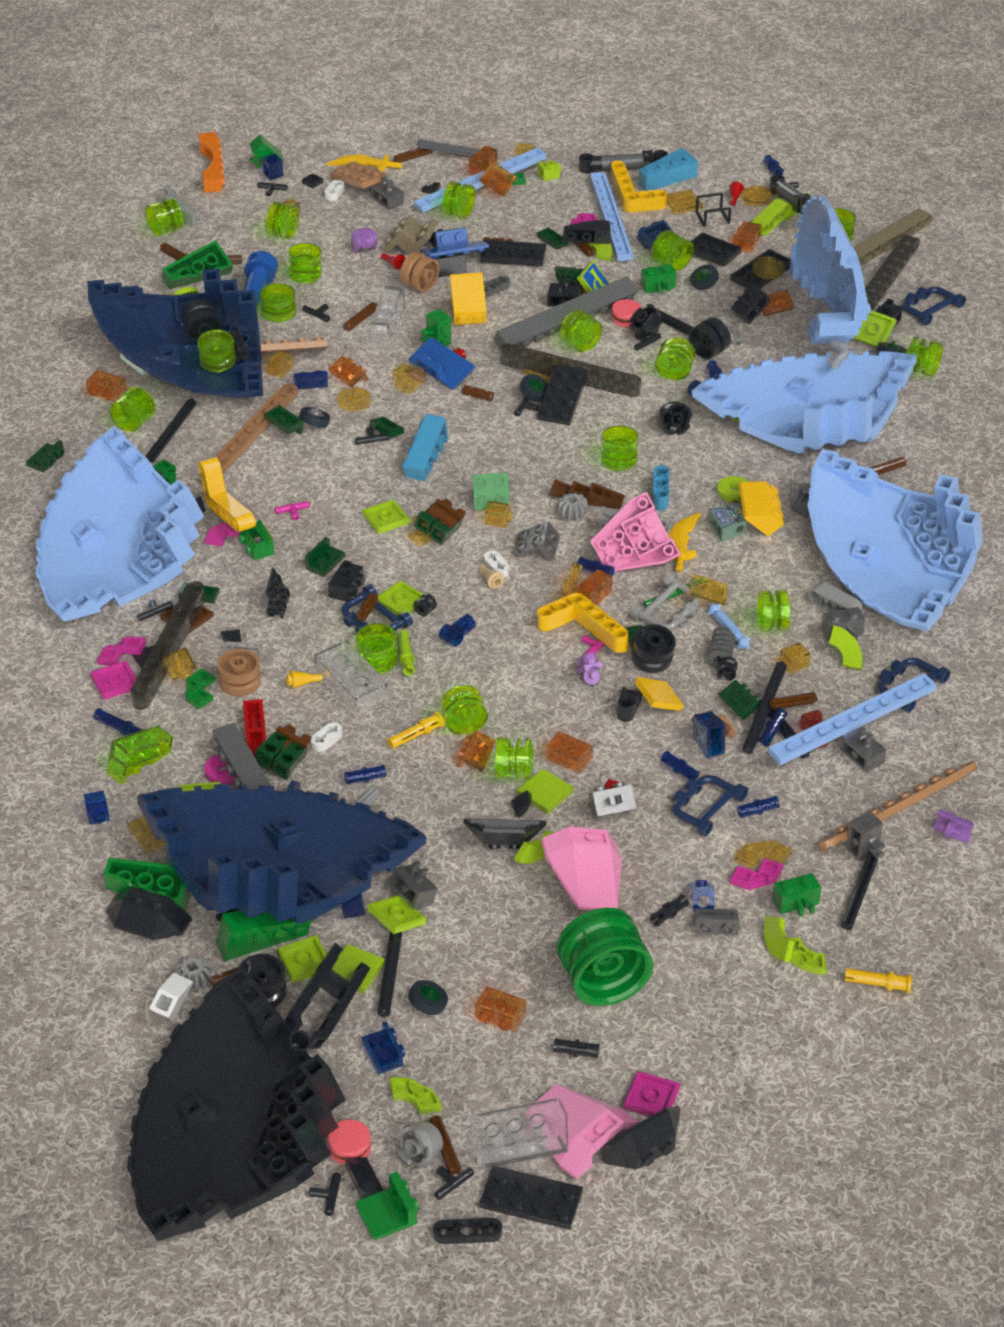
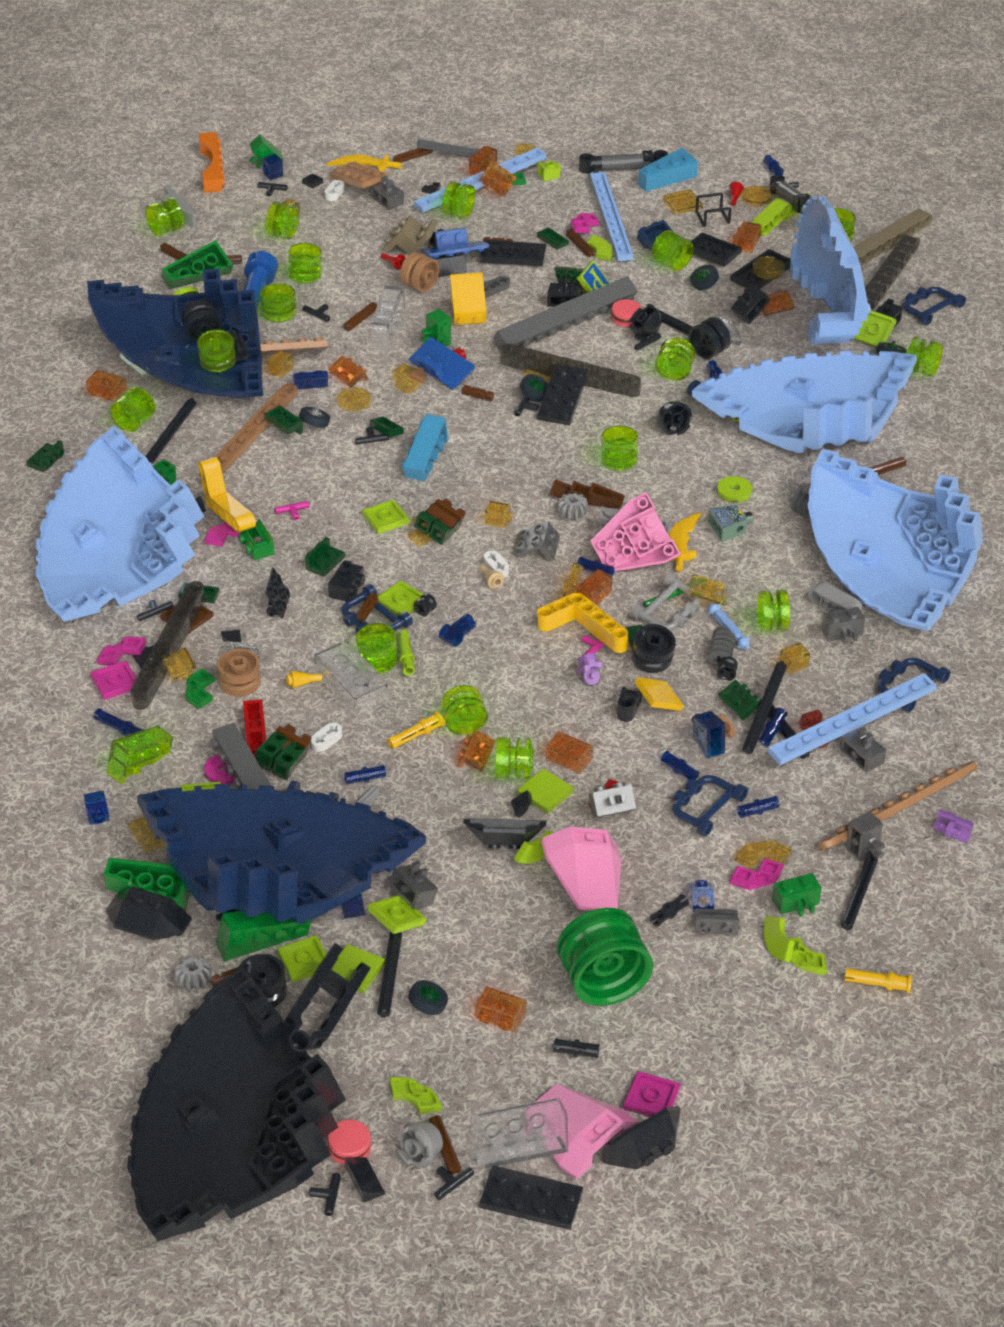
(171, 996): white slope -> none
(363, 238): medium lavender hair -> none
(384, 1049): clear blue bracket -> none
(390, 1209): green bracket -> none
(473, 1223): black beam -> none
(490, 488): bracket -> none
(581, 330): clear neon green wheel -> none
(588, 232): black slope -> none
(631, 200): yellow beam -> none
(658, 278): green brick -> none
(661, 487): dark azure beam -> none
(761, 506): yellow slope -> none
(793, 700): reddish brown axle -> none
(843, 354): light grey piece -> none
(848, 647): lime tile -> none

